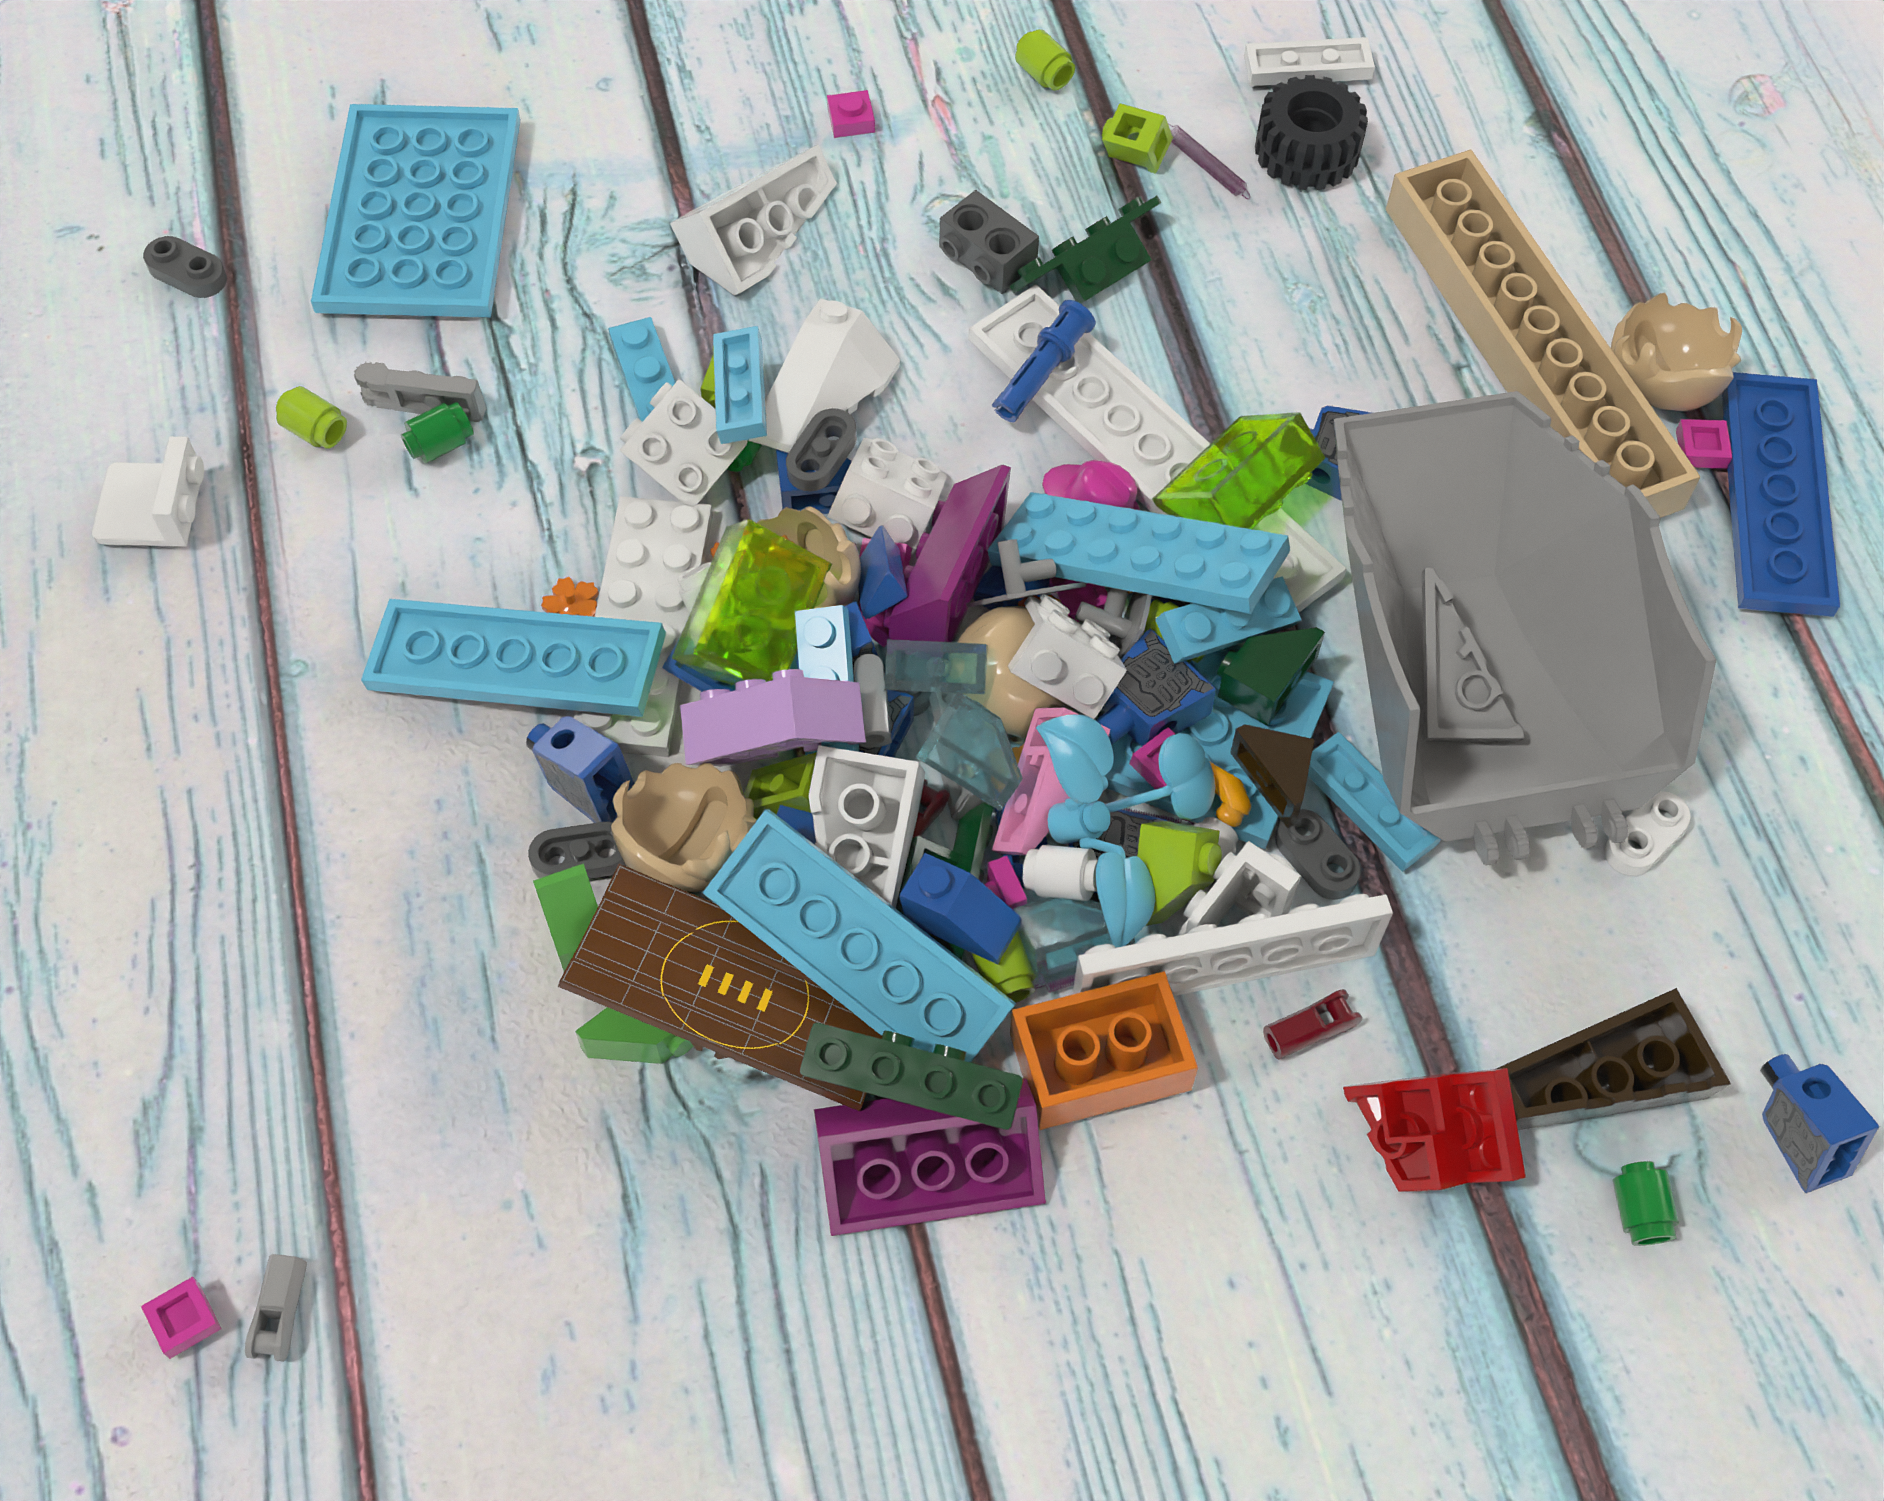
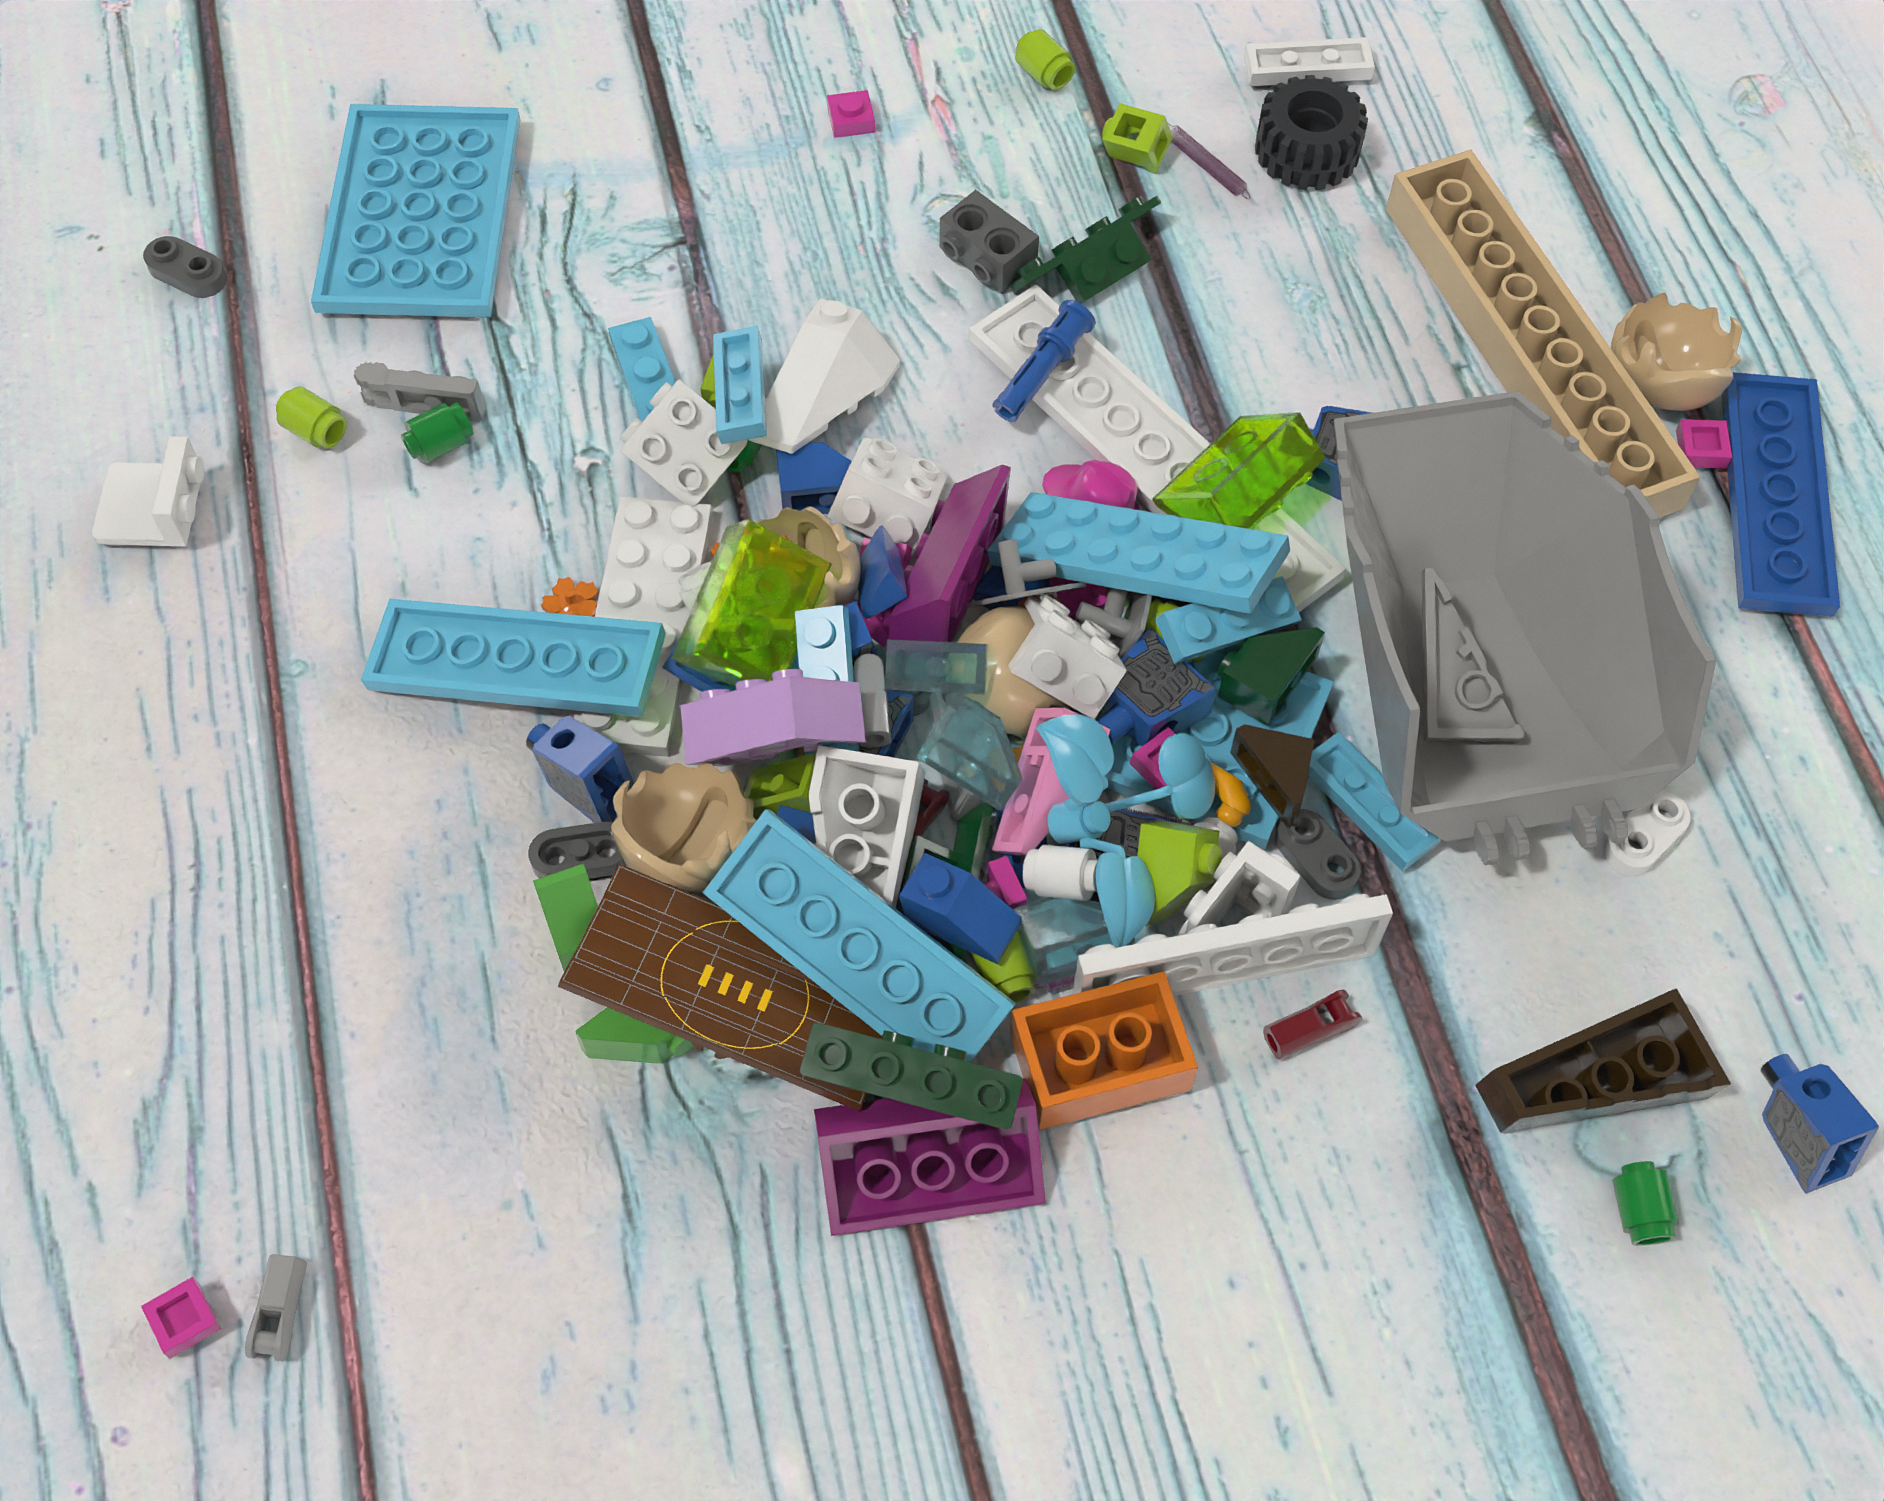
(750, 226): white wedge -> none
(818, 453): dark grey plate -> none
(1443, 1128): red slope -> none

